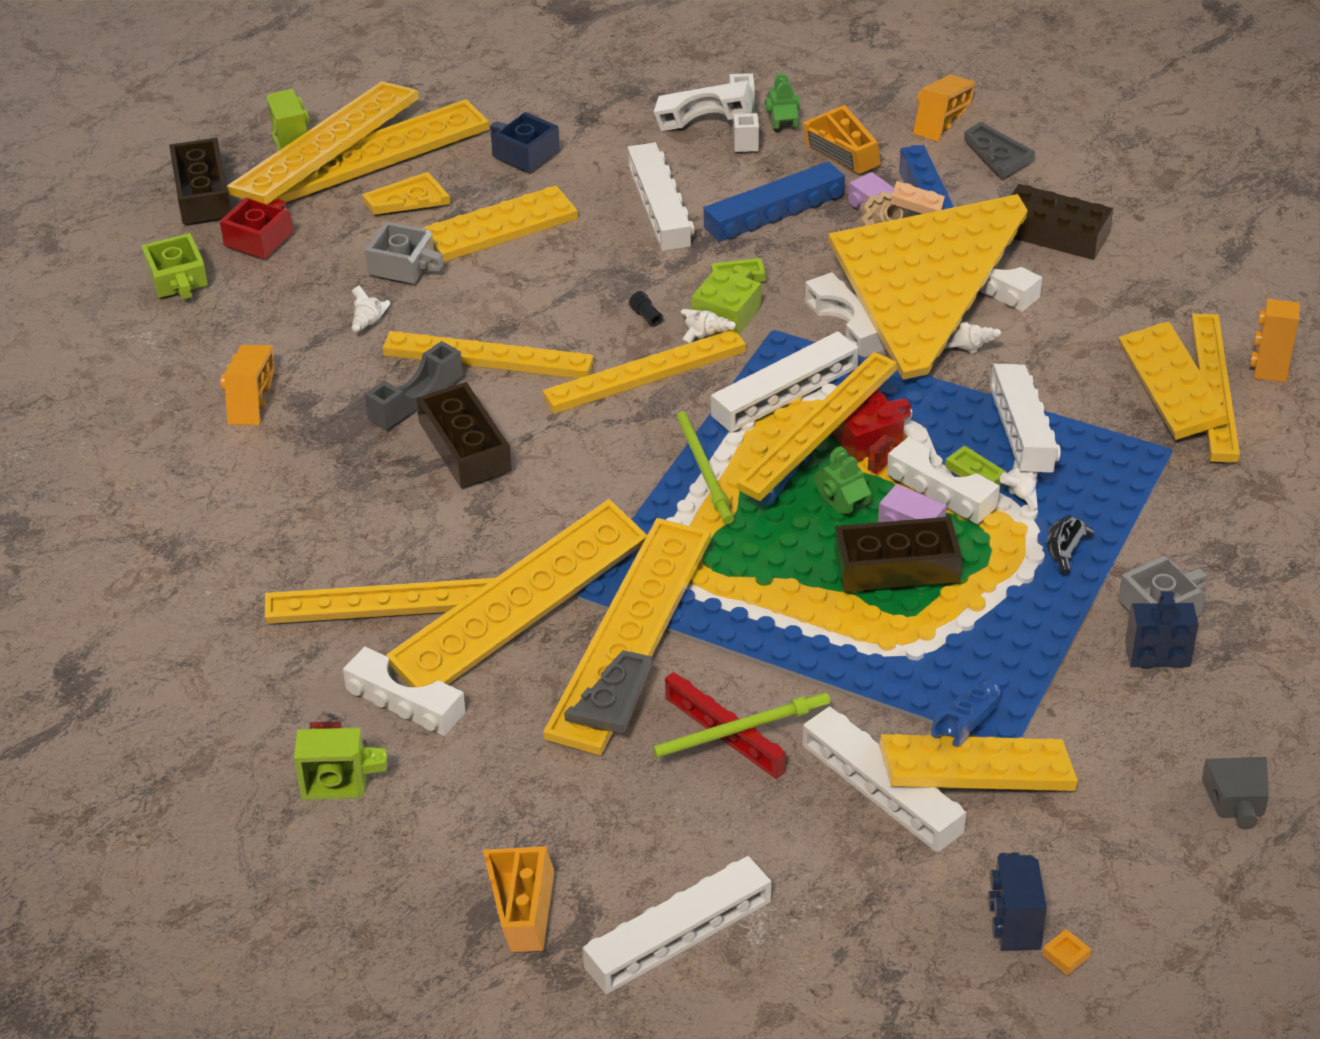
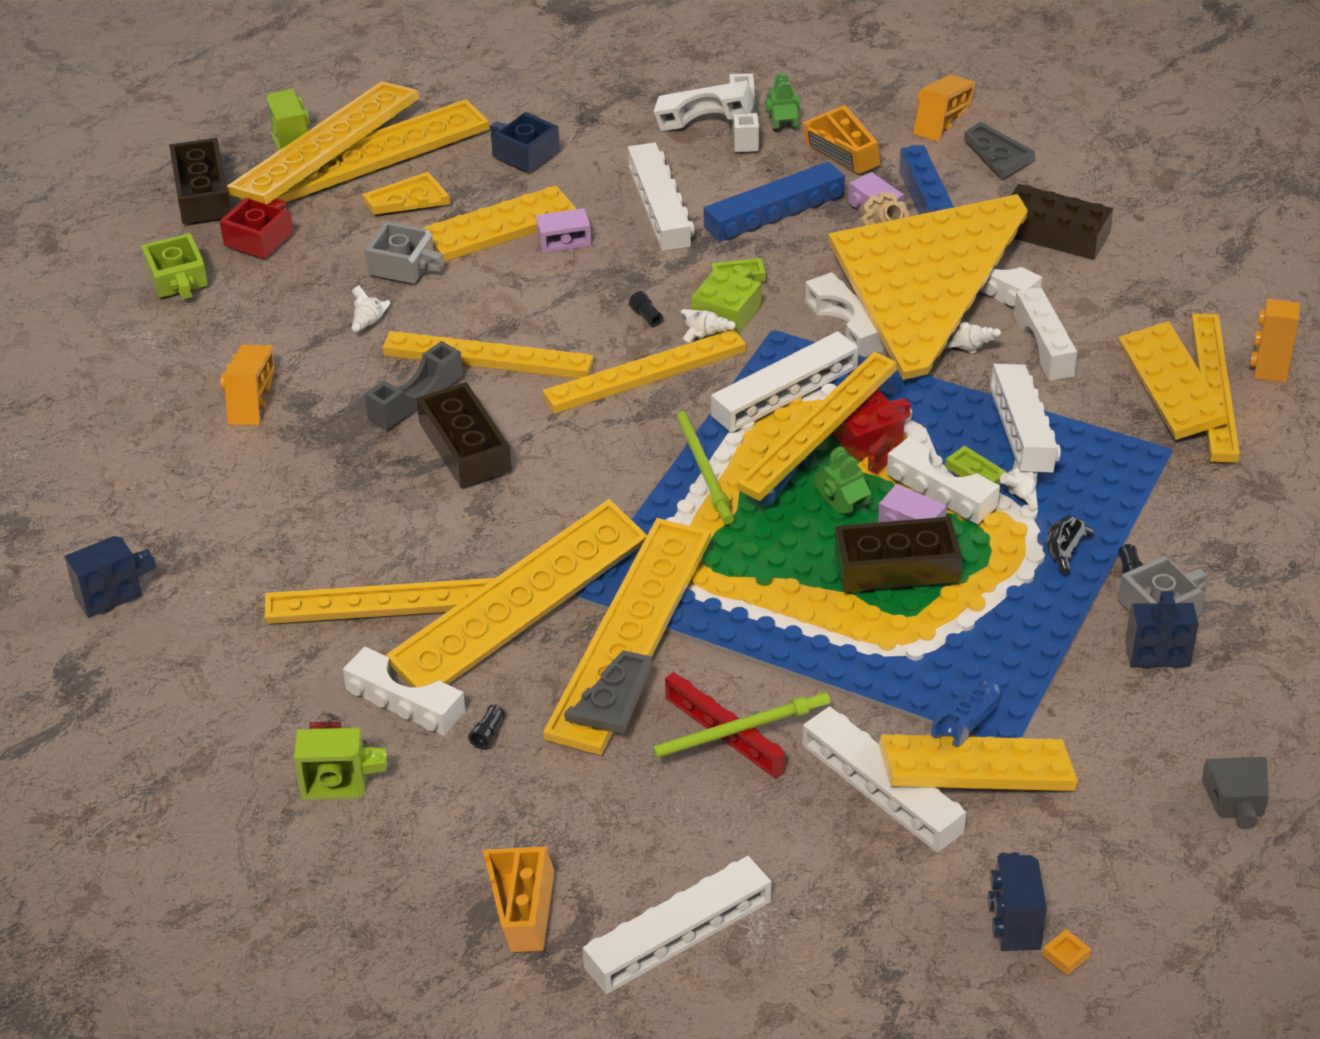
(107, 574): none -> dark blue hinge
(485, 731): none -> black pin
(563, 230): none -> lavender brick
(916, 199): light nougat plate -> none
(1054, 345): none -> white arch
(1128, 558): none -> black pin

